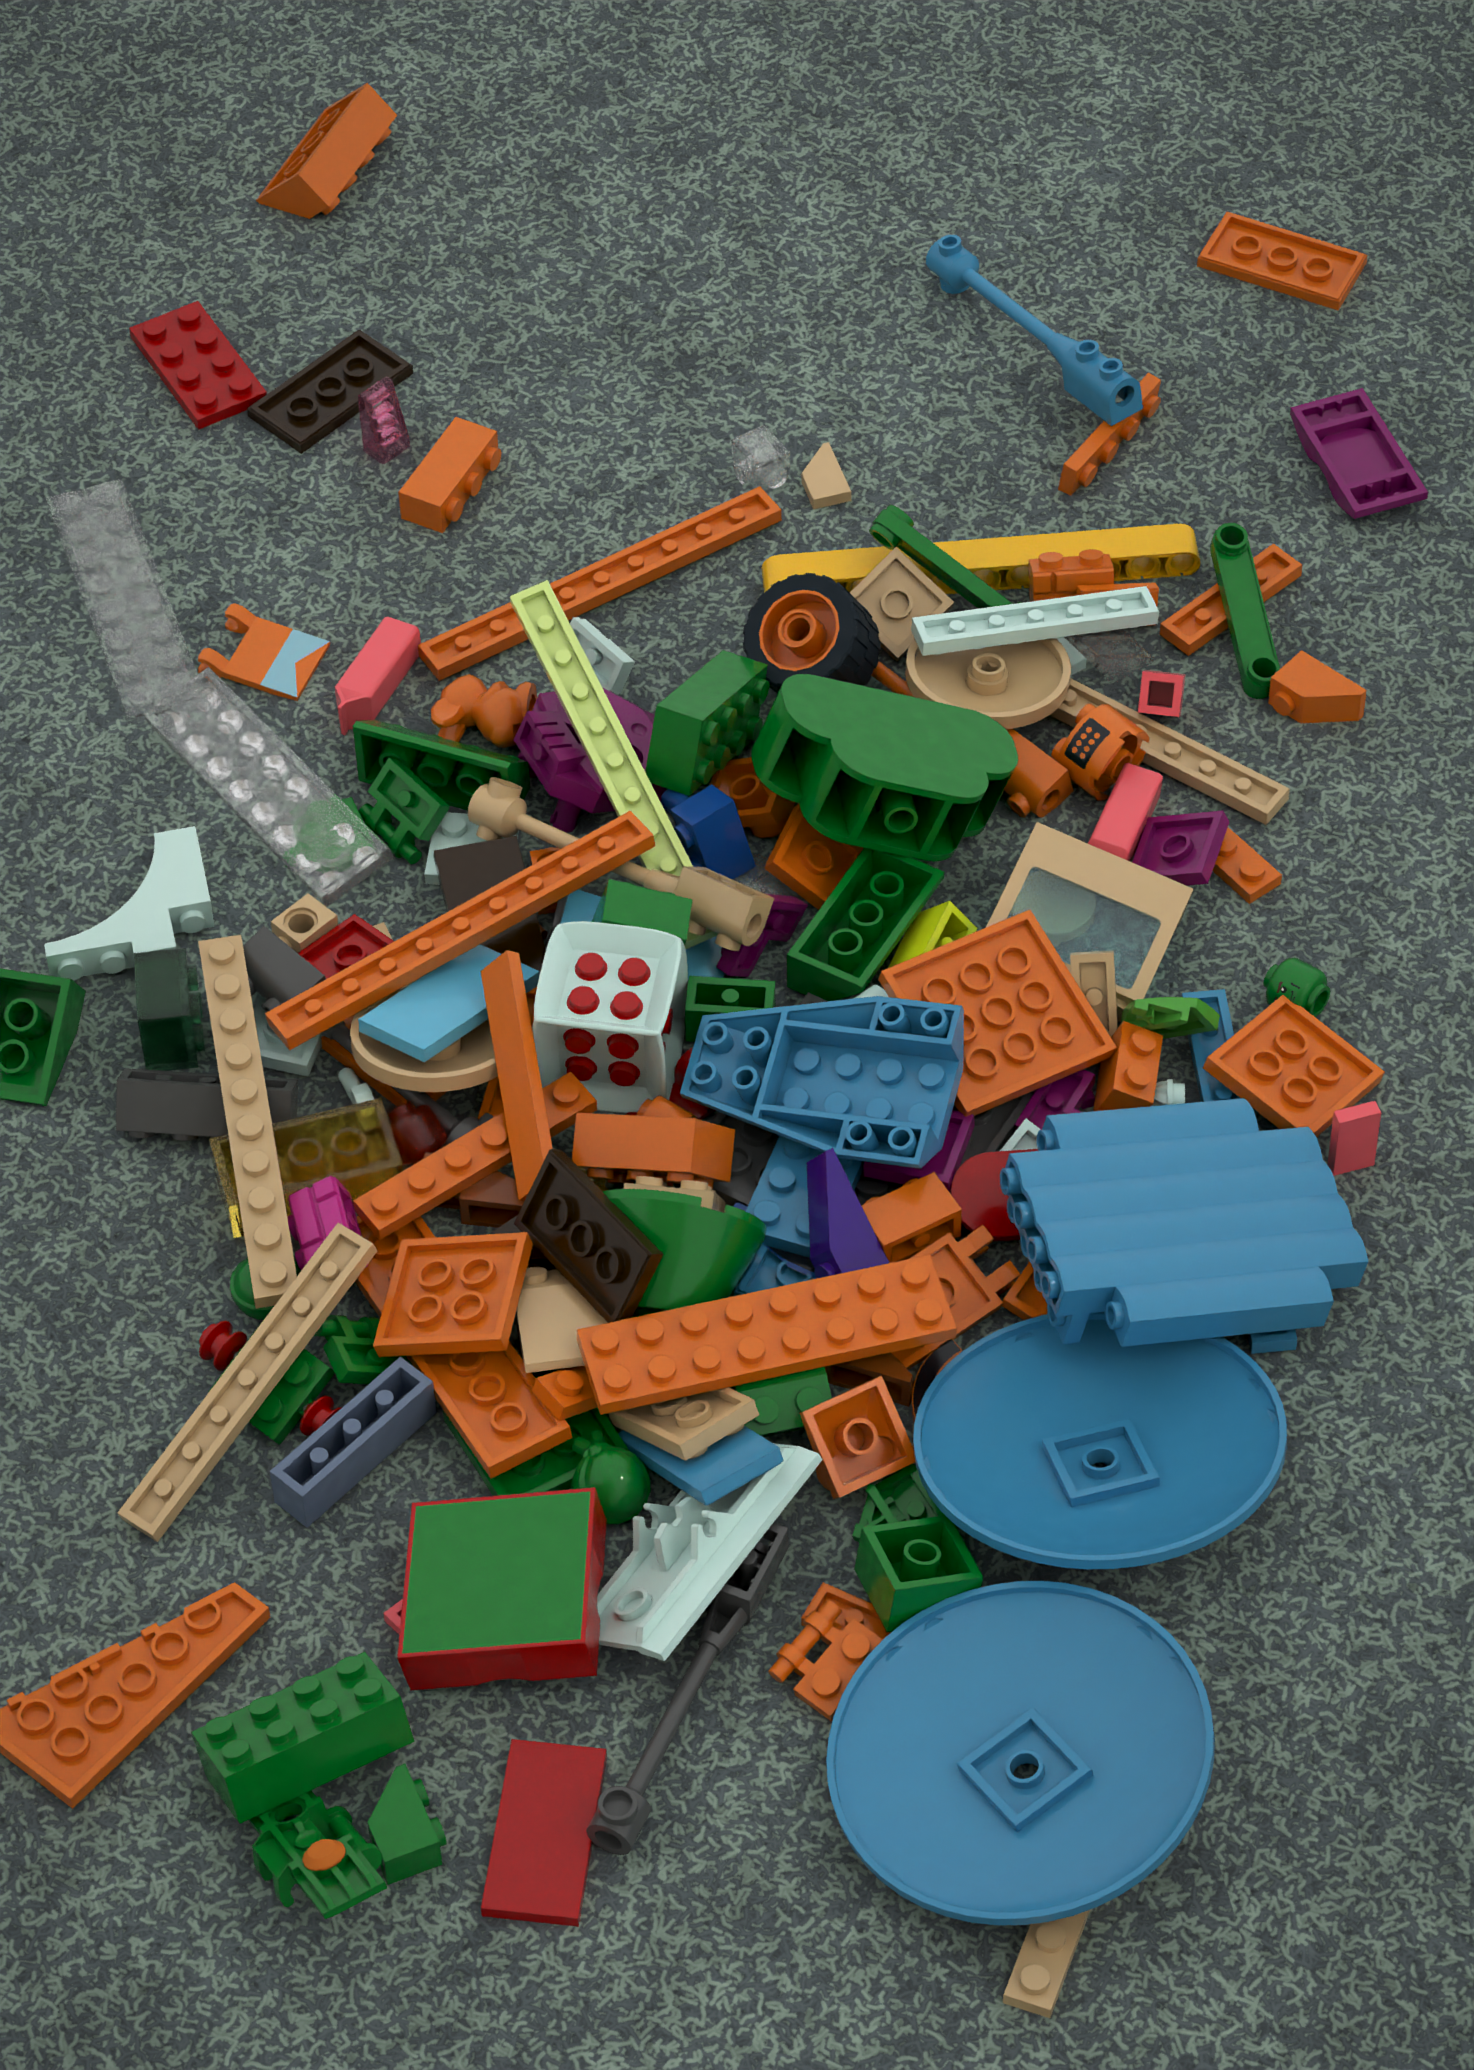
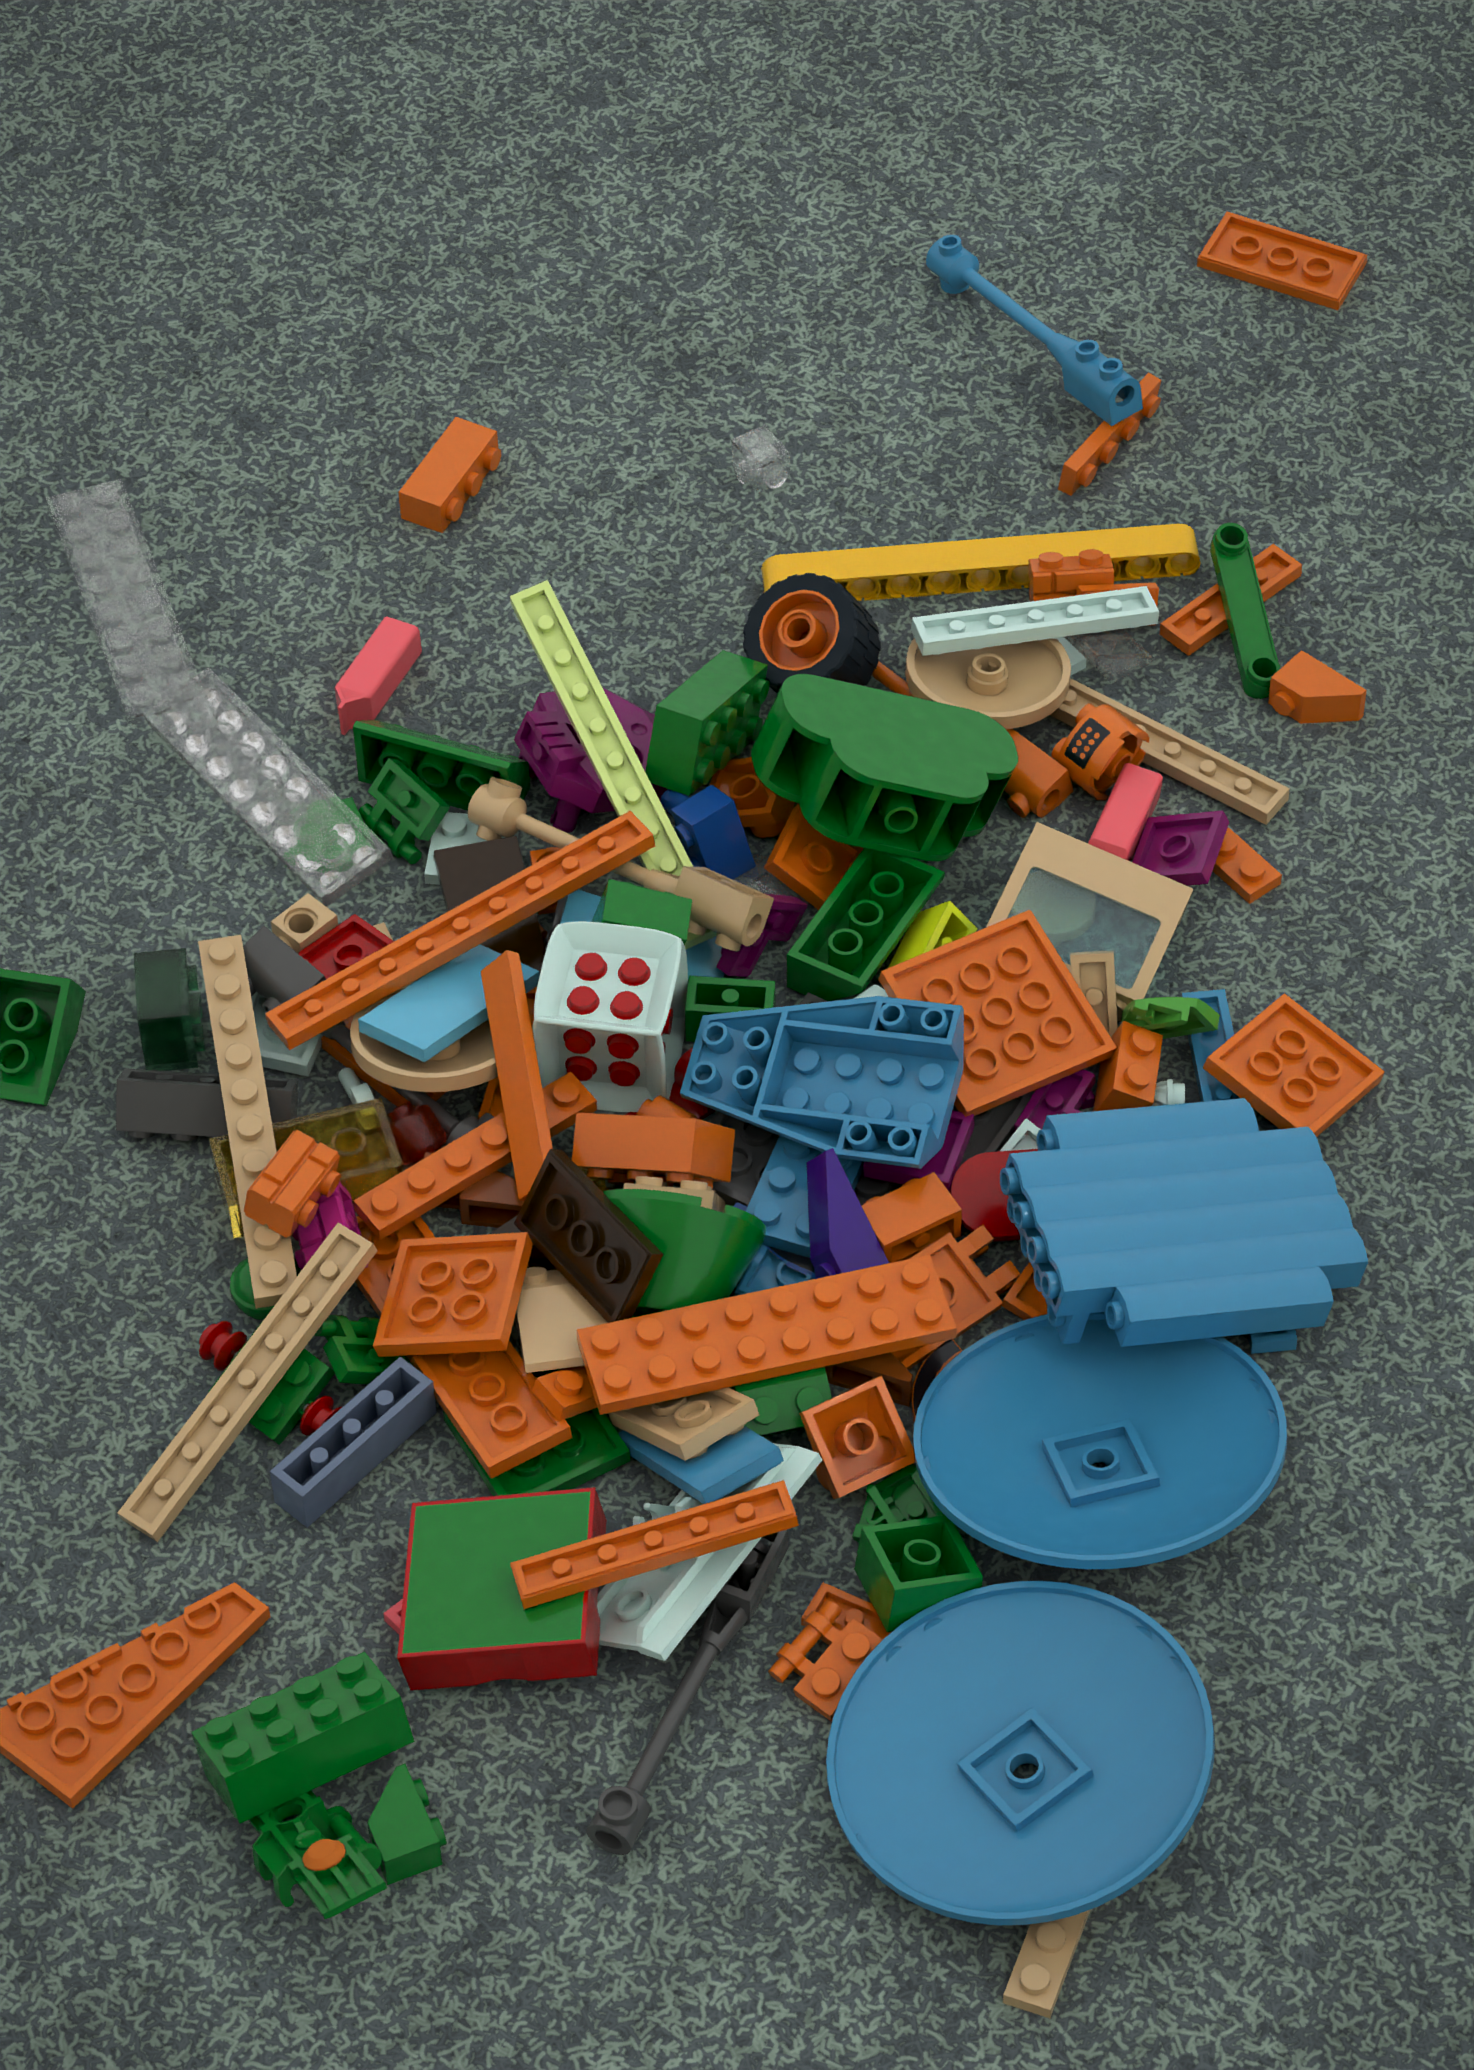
(167, 902): light aqua arch -> none
(197, 364): red plate -> none
(268, 656): orange flag -> none
(292, 1184): none -> orange brick
(327, 391): dark brown tile -> none
(330, 155): orange slope -> none
(383, 426): clear pink slope -> none
(494, 711): orange animal -> none
(541, 1833): red tile -> none
(606, 579): orange plate -> none
(606, 658): light aqua plate -> none
(615, 1473): green hat -> none
(654, 1544): none -> orange tile
(825, 480): tan tile -> none
(894, 595): tan plate -> none
(895, 529): green piece -> none
(1161, 693): coral brick -> none
(1299, 983): green head -> none
(1354, 1138): coral tile -> none
(1356, 454): magenta slope -> none

